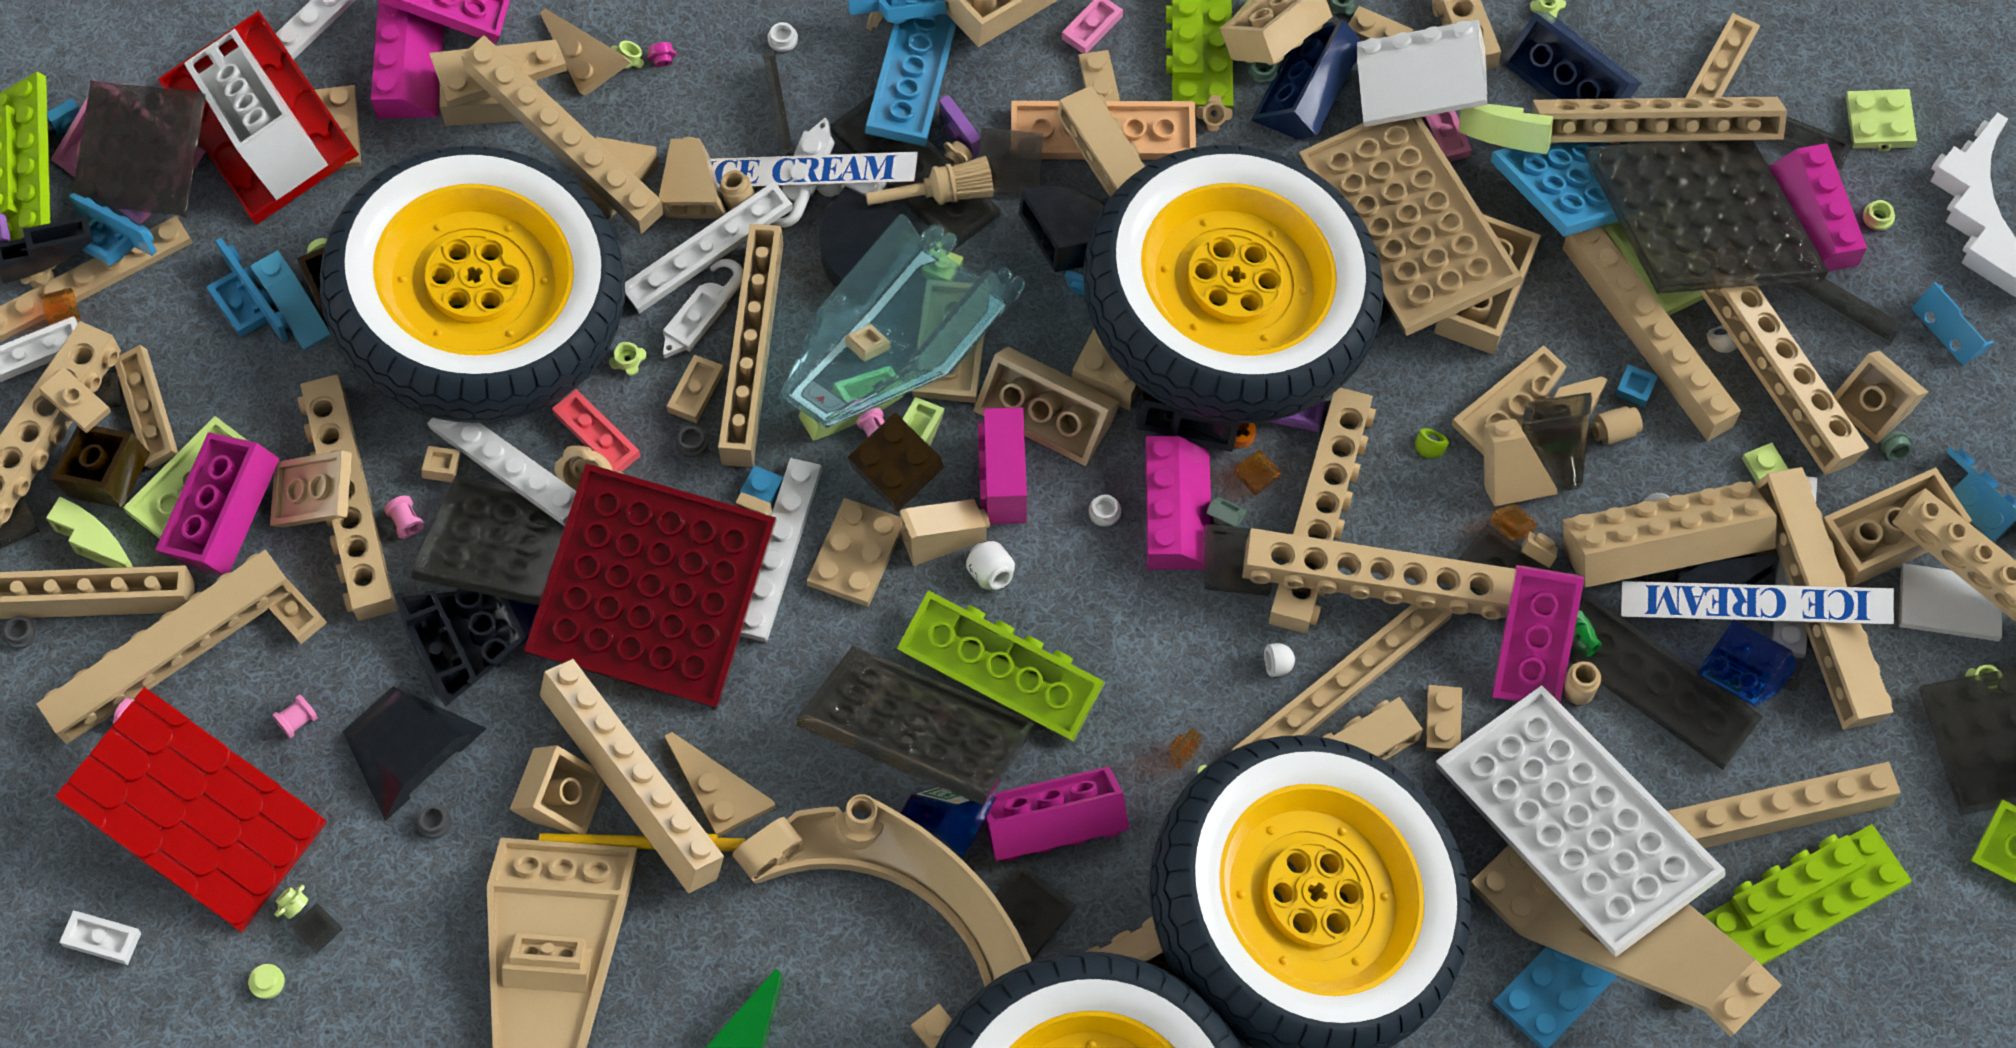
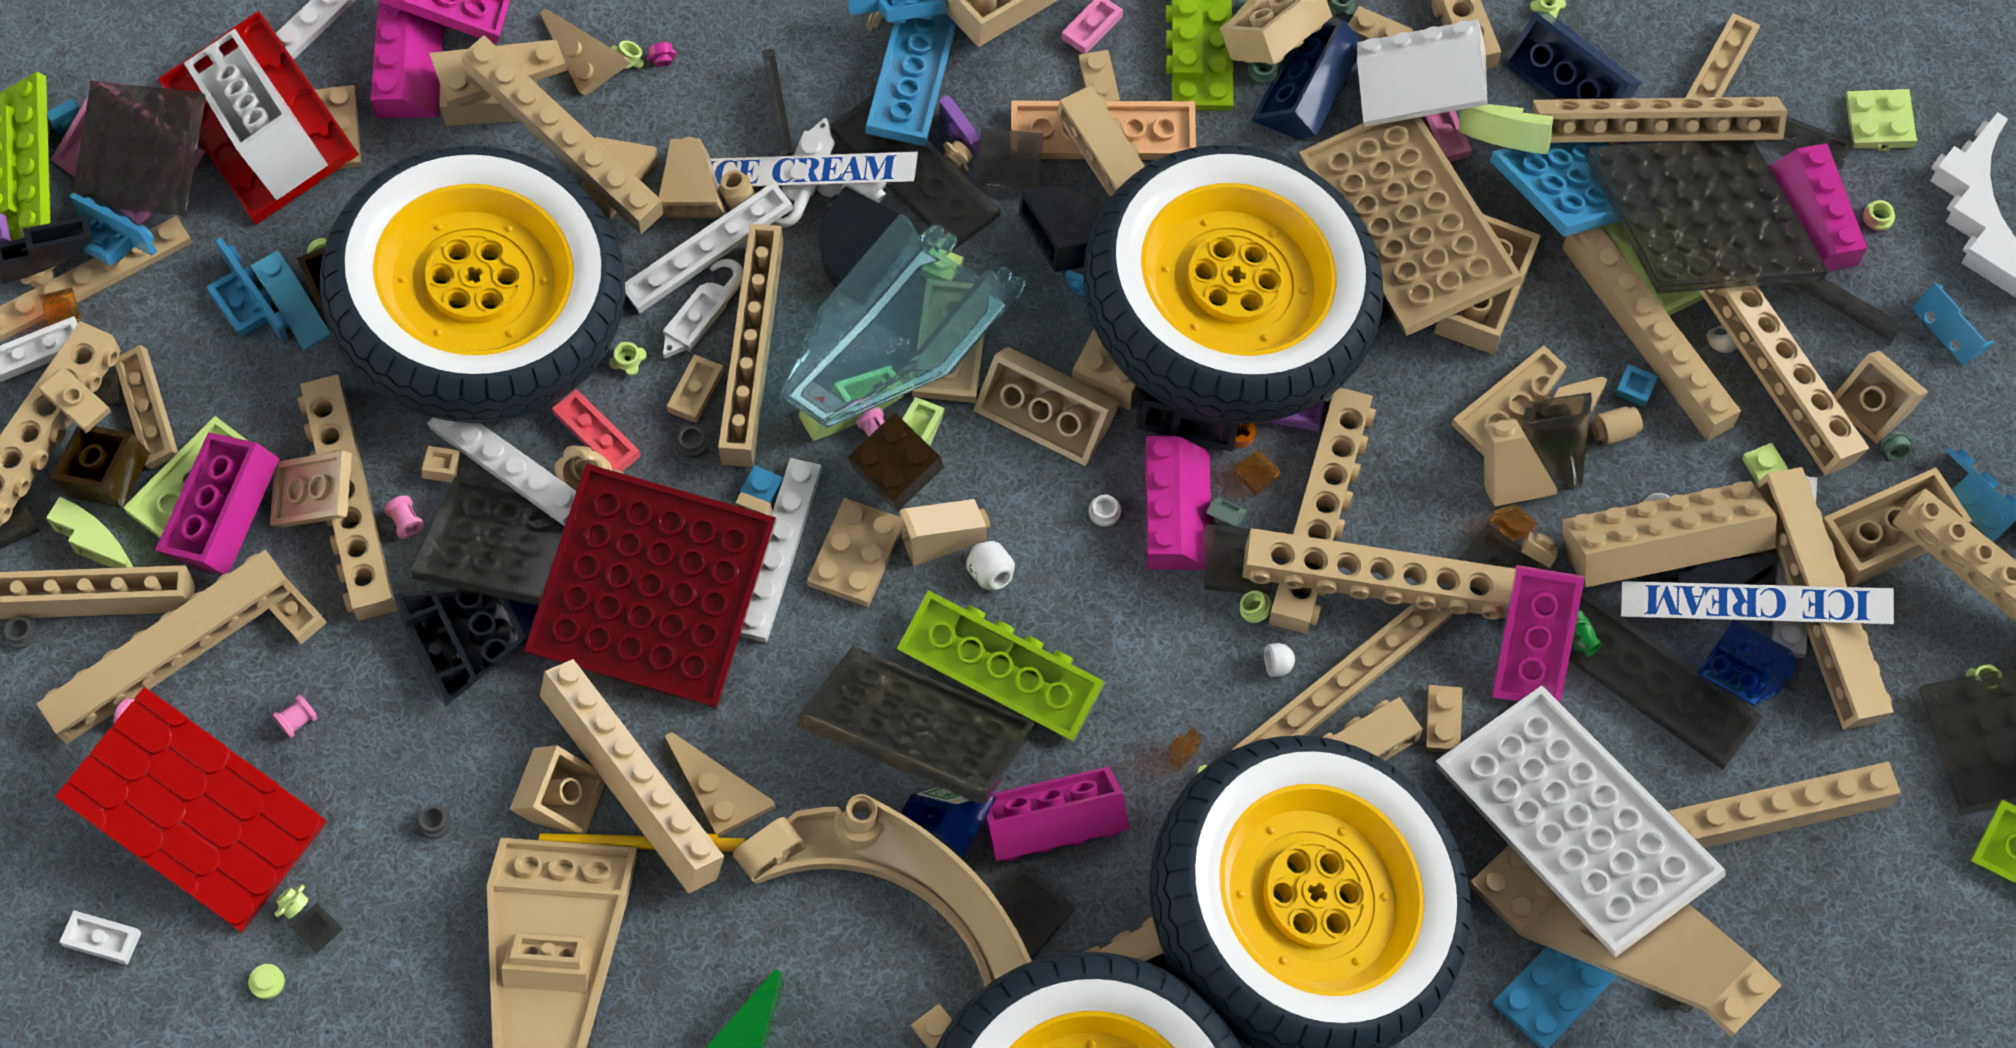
(403, 743): black wedge -> none
(782, 37): white plate -> none
(867, 342): tan tile -> none
(944, 184): tan piece -> none
(1002, 465): dark pink brick -> none
(1214, 122): tan plate -> none
(1251, 601): none -> yellowish green plate
(1428, 447): lime piece -> none
(1581, 683): tan brick -> none
(1810, 894): lime plate -> none
(1945, 604): white tile -> none

